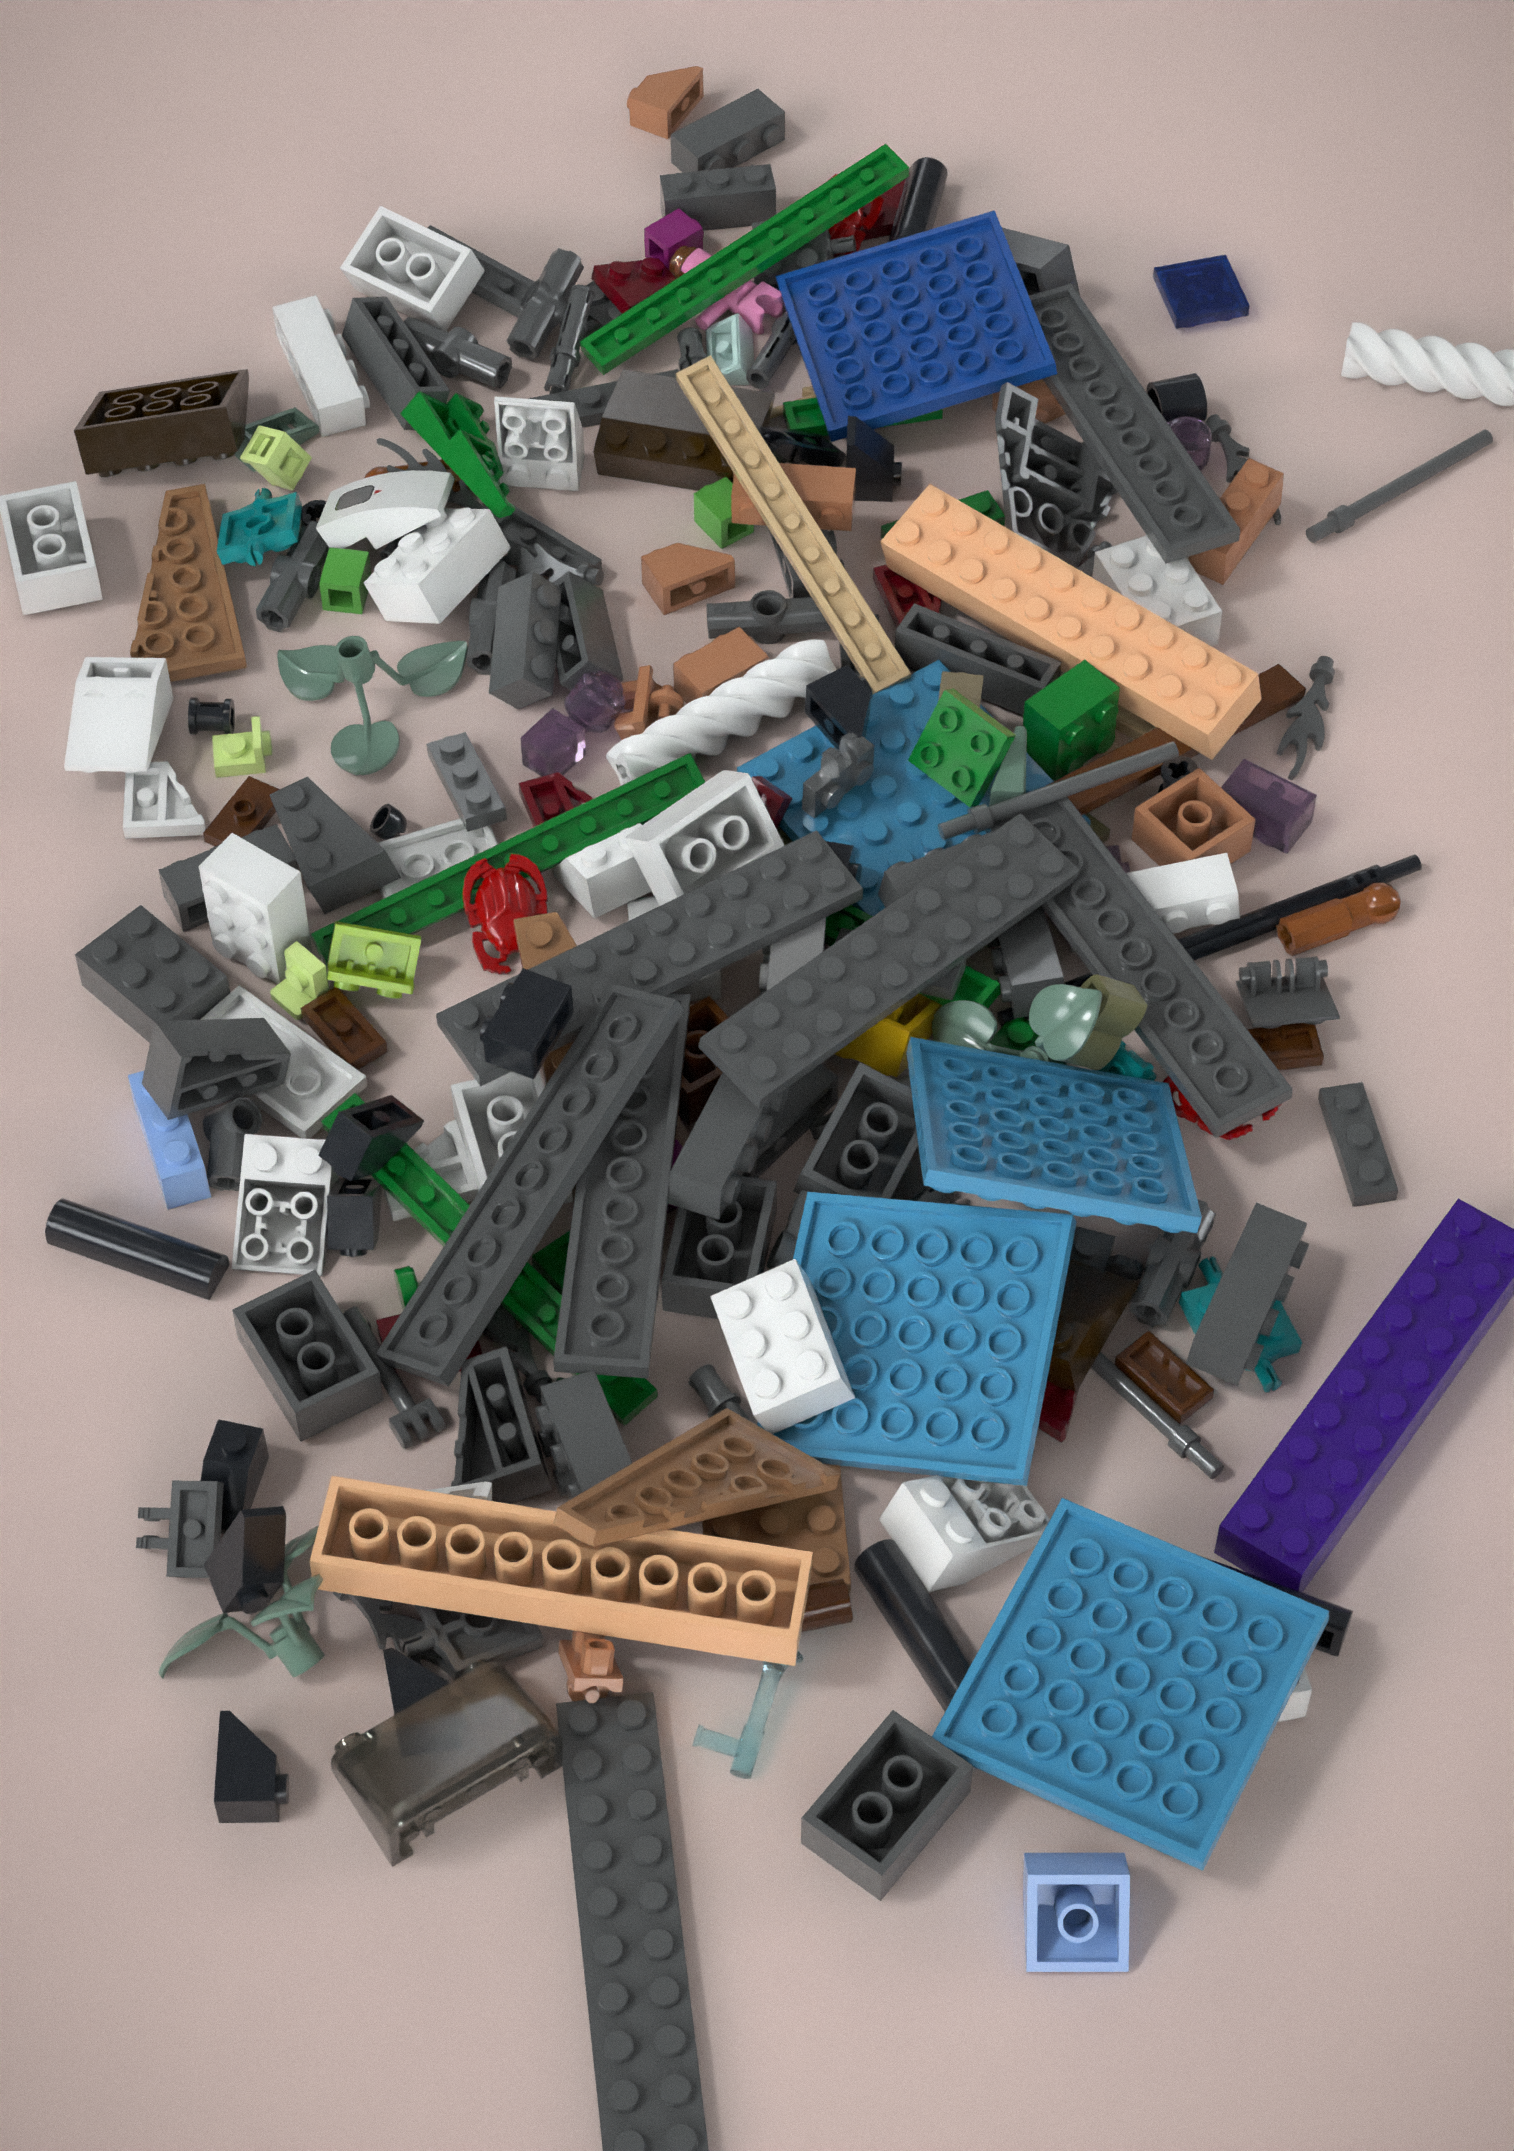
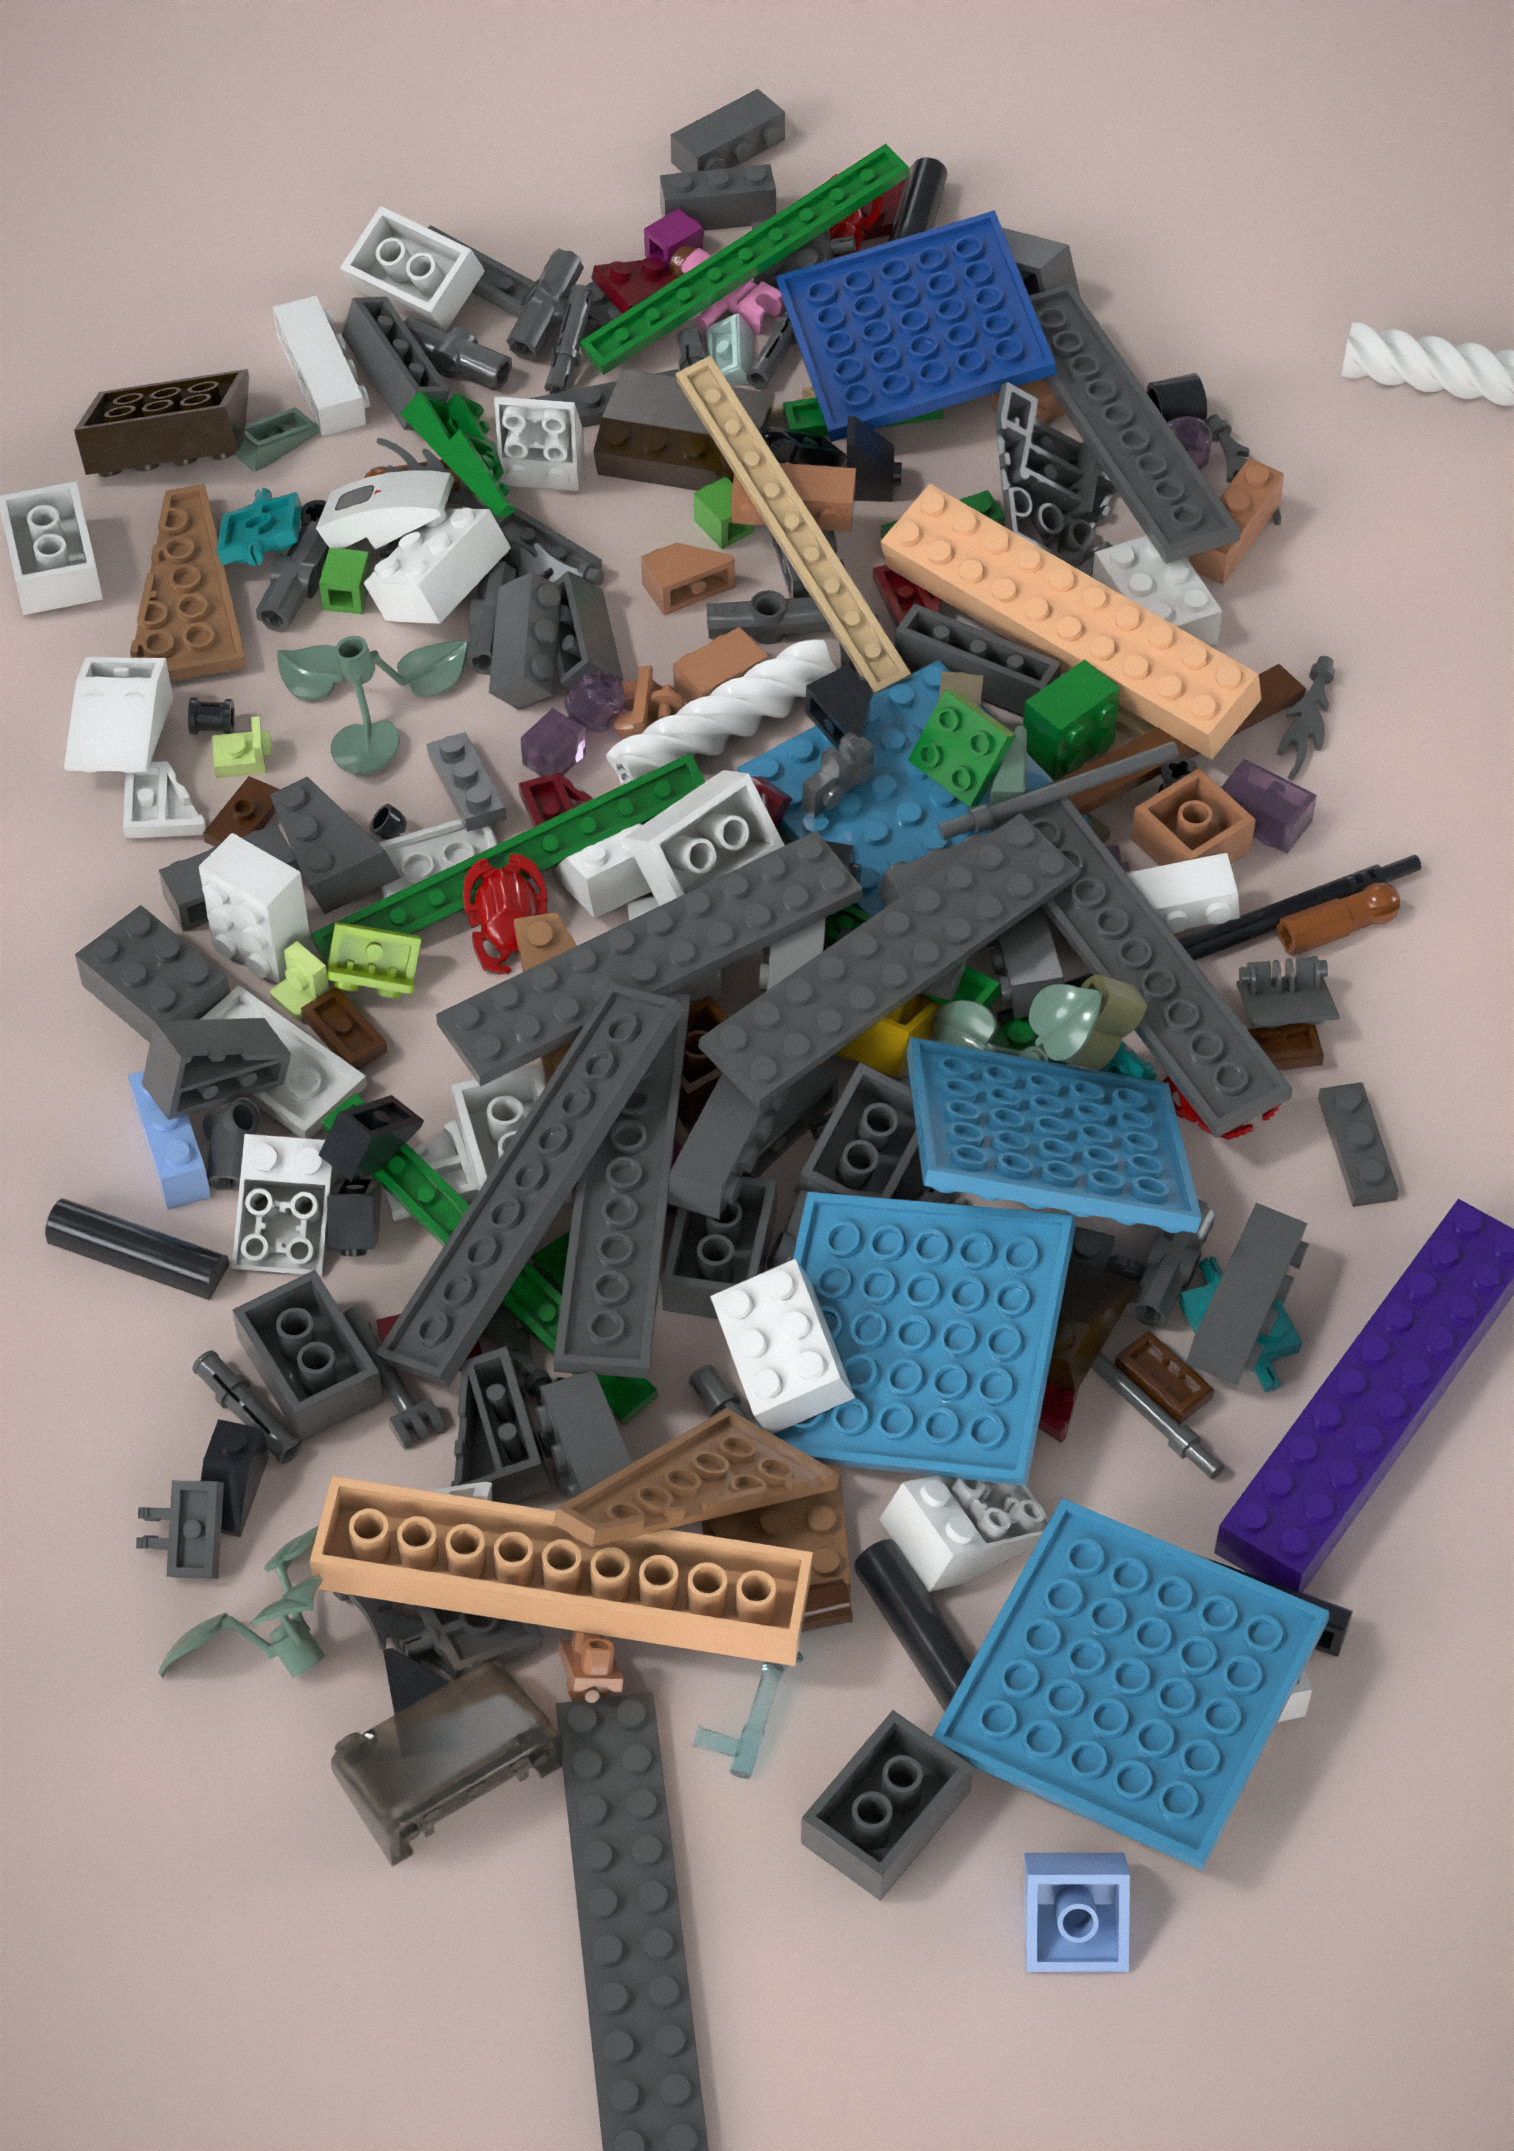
(246, 1404): none -> dark grey pin
(246, 1776): black slope -> none
(249, 1560): black slope -> none
(276, 457): yellowish green brick -> none
(406, 1284): green tile -> none
(527, 1023): black brick -> none
(665, 100): nougat slope -> none
(1201, 291): clear blue tile -> none
(1345, 516): dark grey bar -> none

